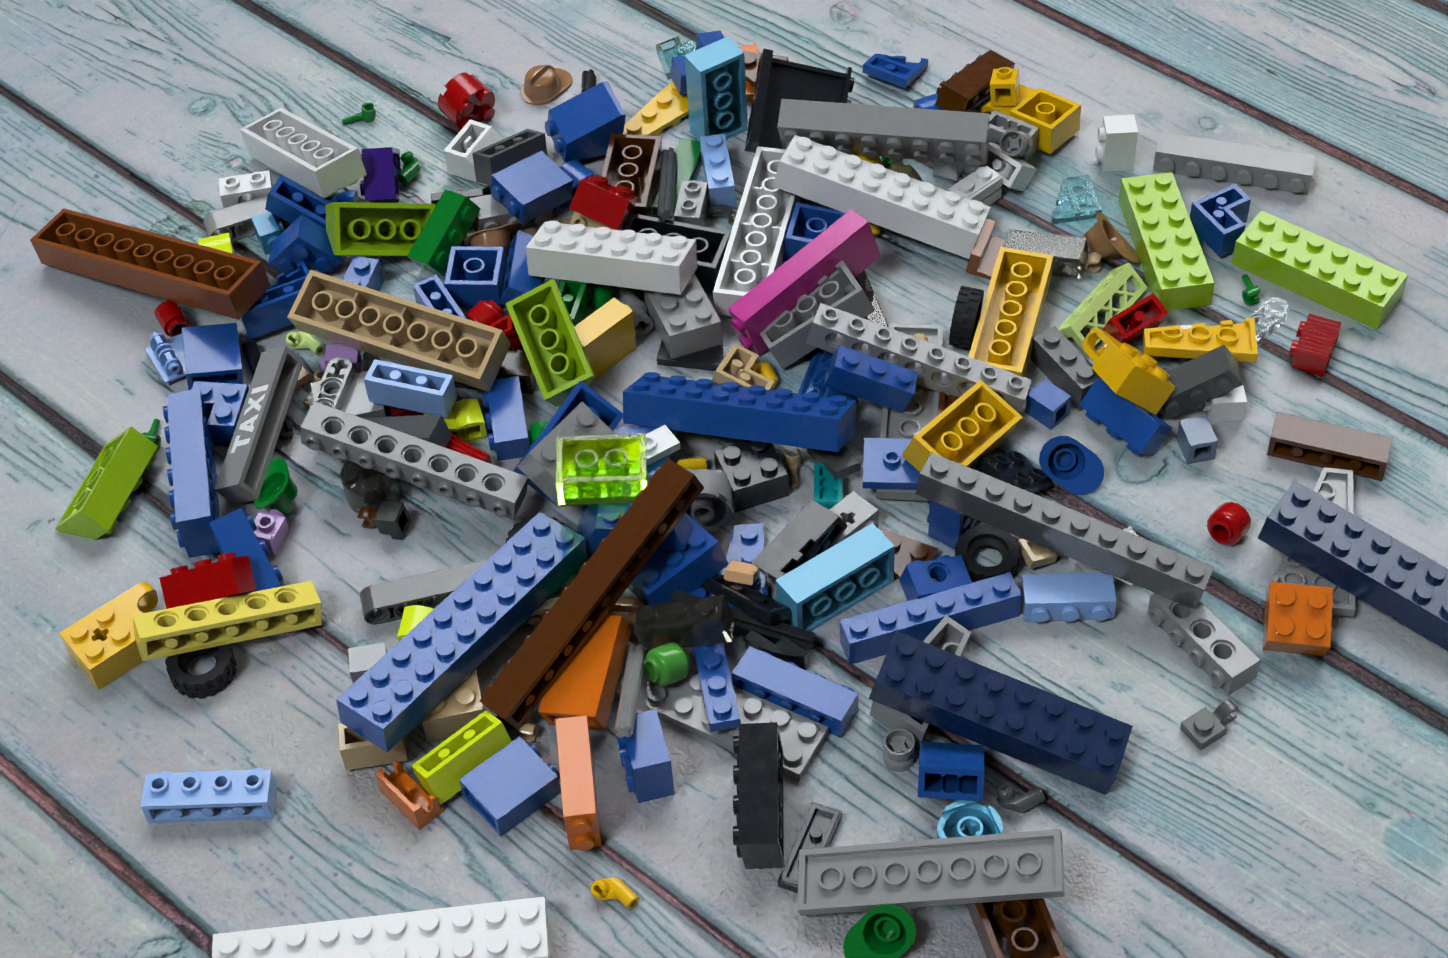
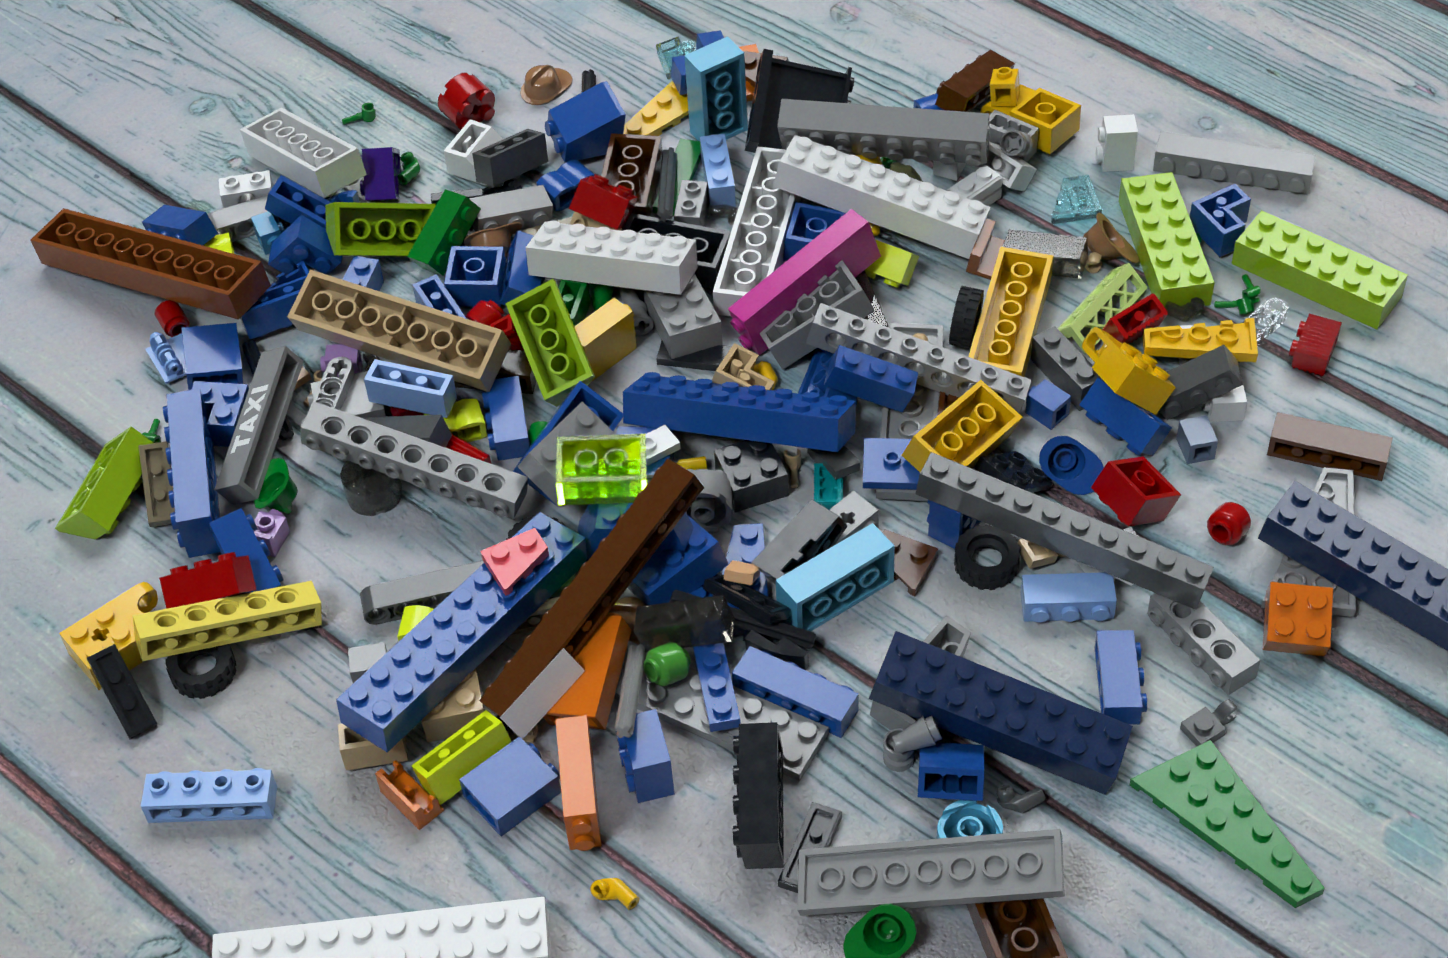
(122, 691): none -> black tile
(156, 483): none -> dark tan plate
(181, 224): none -> blue brick
(303, 340): yellowish green arm -> none
(390, 518): pearl dark grey piece -> none
(515, 558): none -> coral wing
(531, 187): brick -> none
(542, 693): none -> white sticker
(894, 69): blue wing -> none
(894, 265): none -> neon yellow brick
(918, 735): none -> light grey cone
(947, 570): blue brick -> none
(969, 605): blue brick -> none
(1119, 675): none -> brick
(1135, 491): none -> red brick
(1187, 311): none -> clear smoke arm
(1226, 815): none -> wing
(1244, 305): none -> green hand

